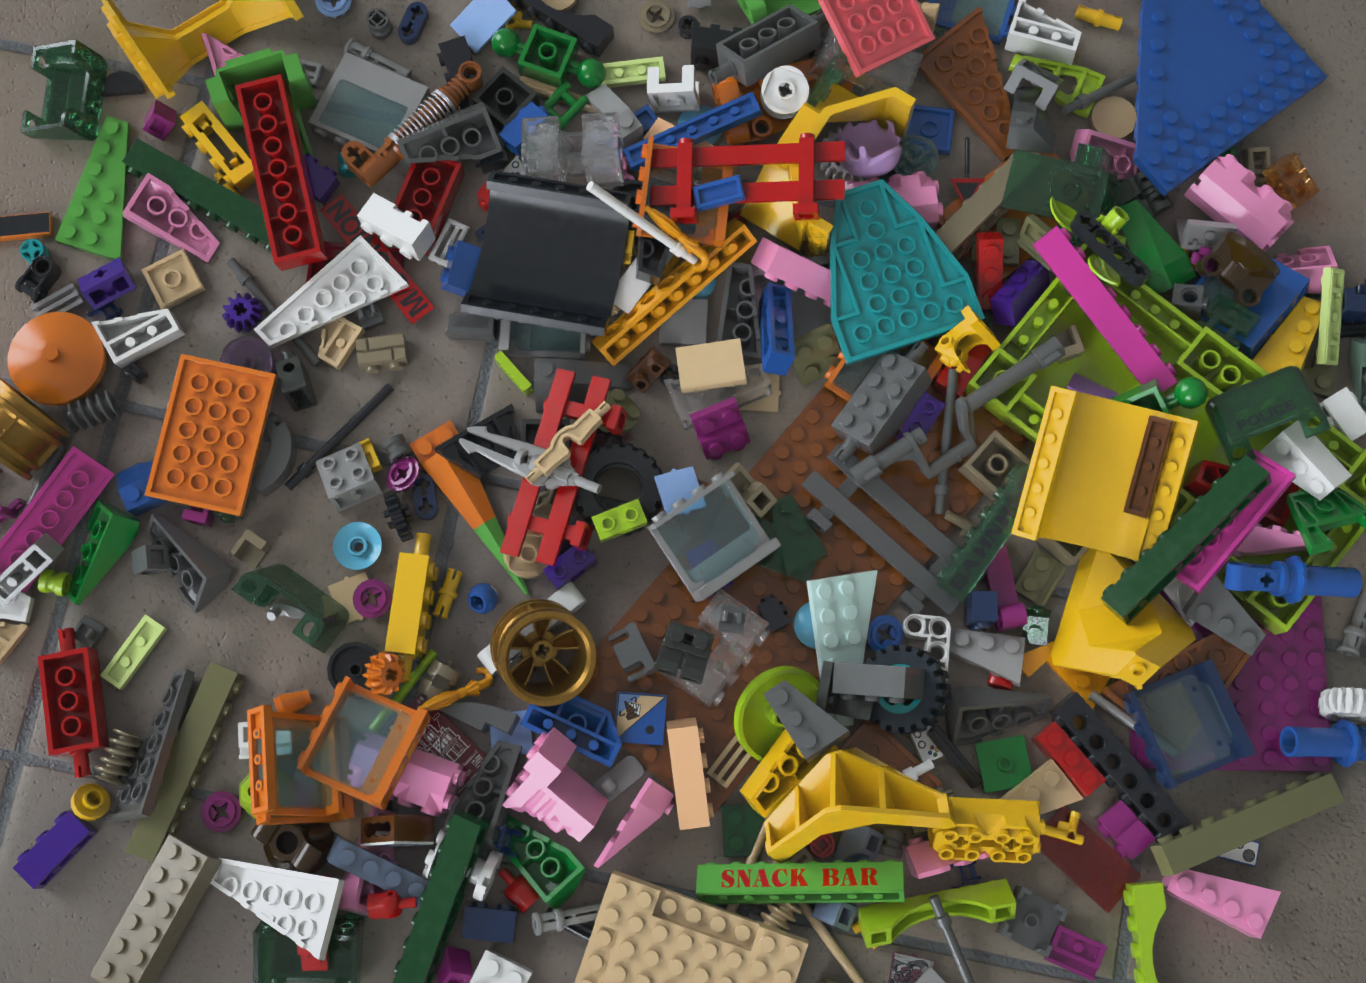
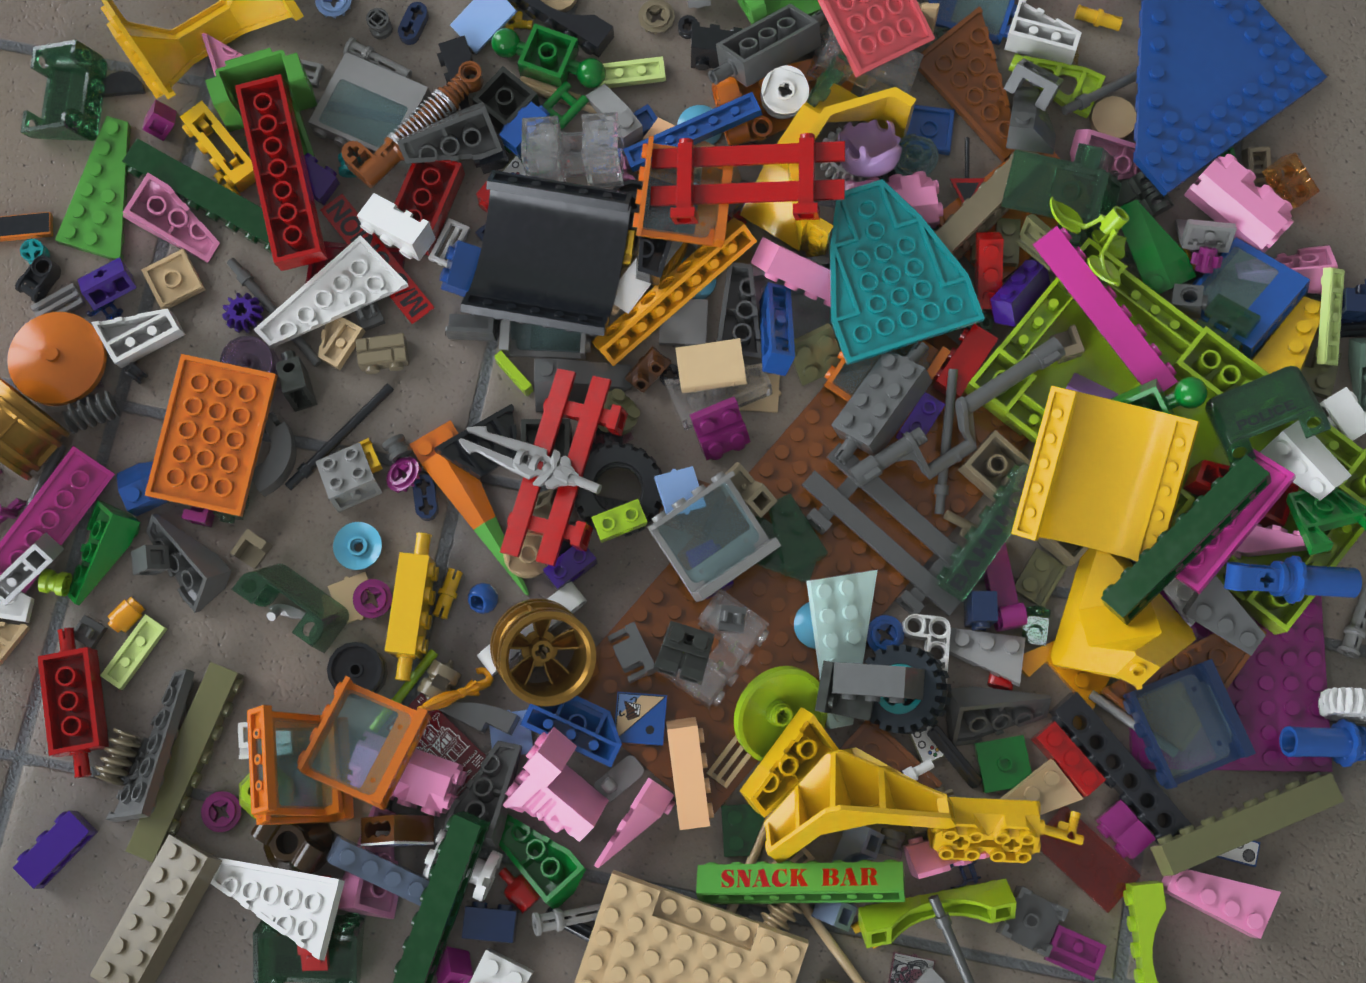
(90, 802): yellow plate -> none
(125, 615): none -> light orange brick
(292, 701): orange cone -> none
(384, 673): orange gear -> none
(388, 904): red piece -> none
(397, 513): black gear -> none
(504, 849): piece -> none
(558, 451): tan piece -> none
(674, 96): white panel -> none
(675, 246): white bar -> none
(690, 244): light orange piece -> none
(719, 193): blue tile -> none
(773, 613): black brick -> none
(805, 722): dark grey wedge -> none
(817, 846): red wheel -> none
(956, 343): yellow tile -> none
(1084, 224): black beam -> none
(1149, 466): reddish brown tile -> none
(1240, 267): dark brown piece -> none

